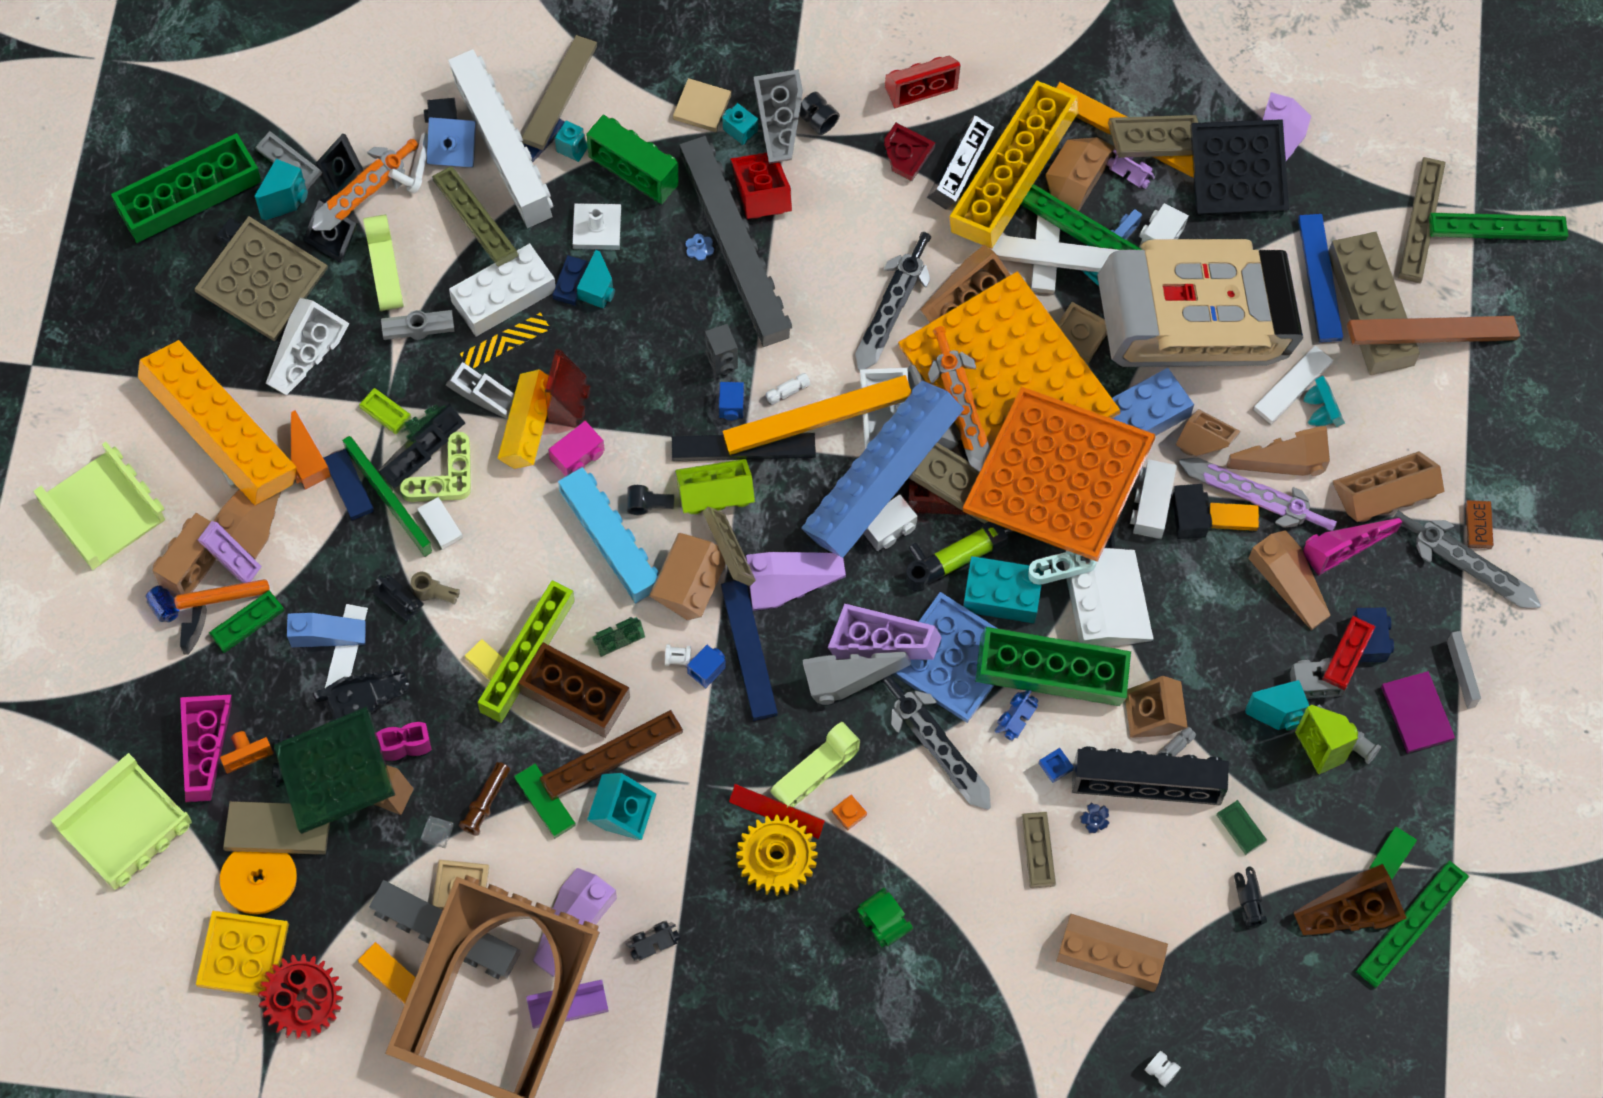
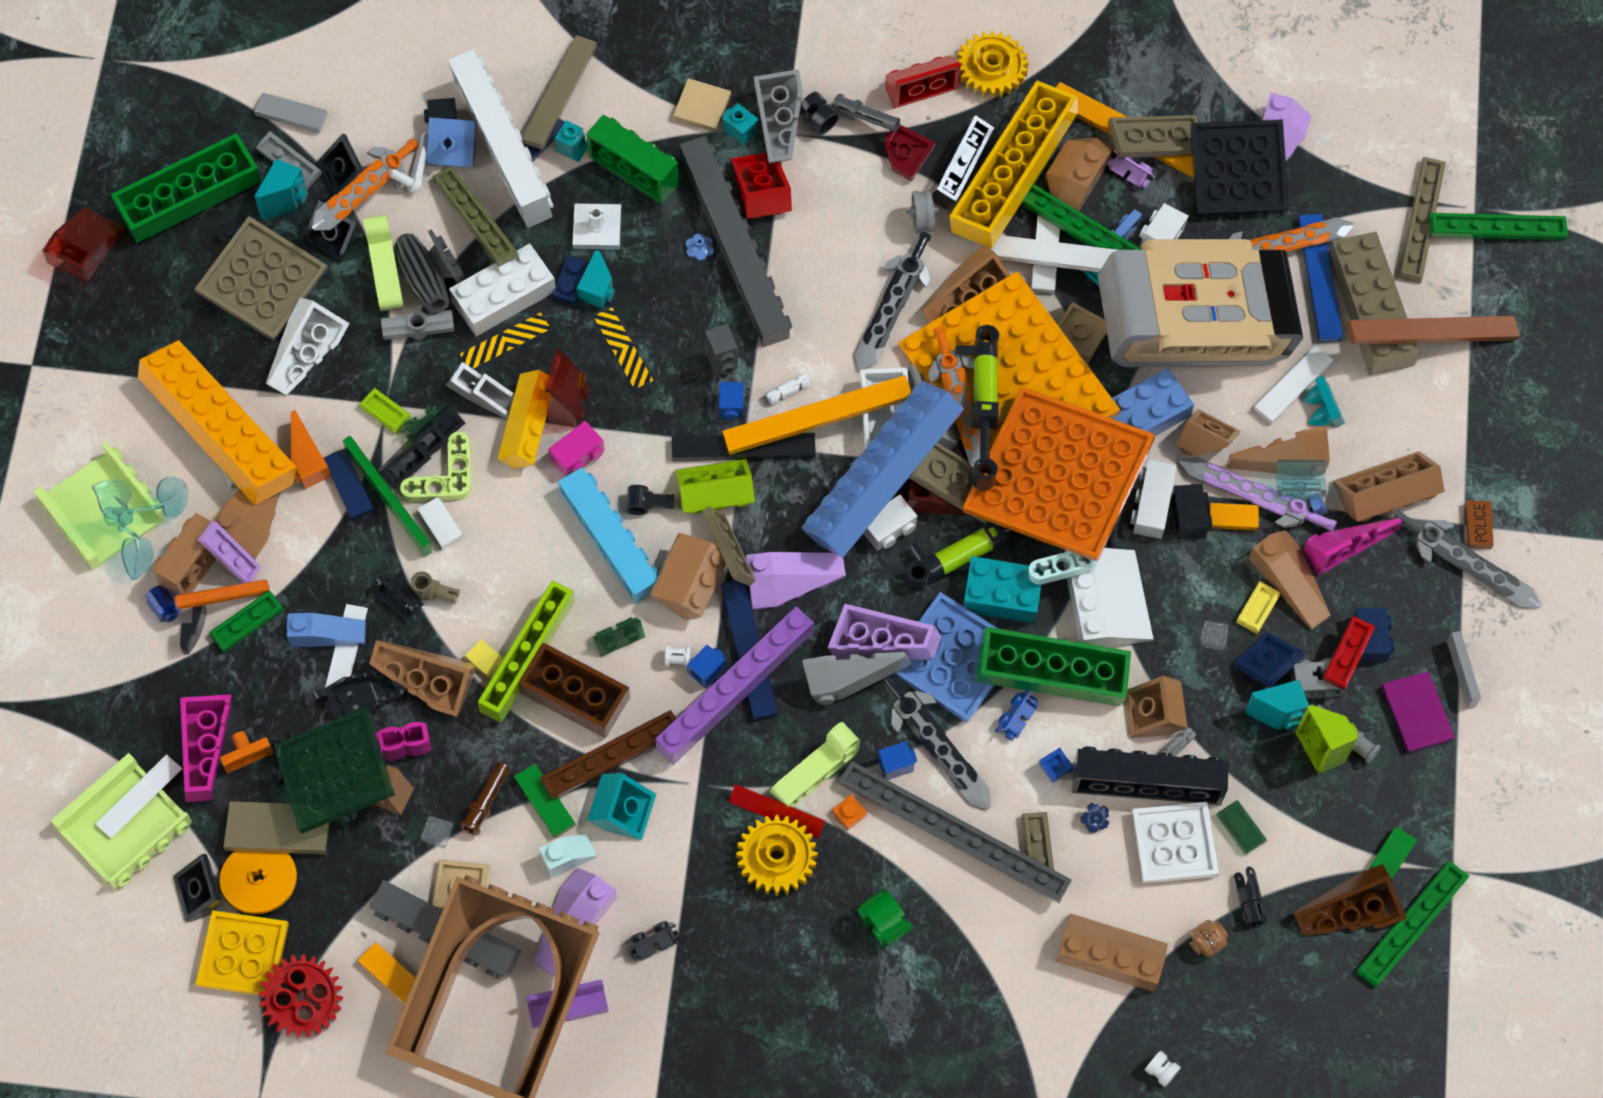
(82, 243): none -> clear red slope
(113, 499): none -> clear light blue plant
(138, 796): none -> white sticker
(198, 889): none -> black slope
(290, 112): none -> light grey tile
(427, 269): none -> dark grey plate
(430, 676): none -> medium nougat wedge
(566, 854): none -> light aqua slope
(623, 348): none -> sticker
(734, 685): none -> medium lavender brick
(856, 110): none -> dark grey pin
(896, 760): none -> blue brick
(922, 211): none -> light grey wheel
(955, 832): none -> dark grey plate
(986, 403): none -> black piece
(1007, 73): none -> yellow gear
(1175, 842): none -> white plate
(1208, 938): none -> medium nougat head
(1214, 635): none -> clear tile
(1258, 607): none -> light yellow tile
(1268, 659): none -> dark blue tile
(1301, 478): none -> clear light blue panel
(1302, 237): none -> sword
(1318, 505): none -> medium blue tile

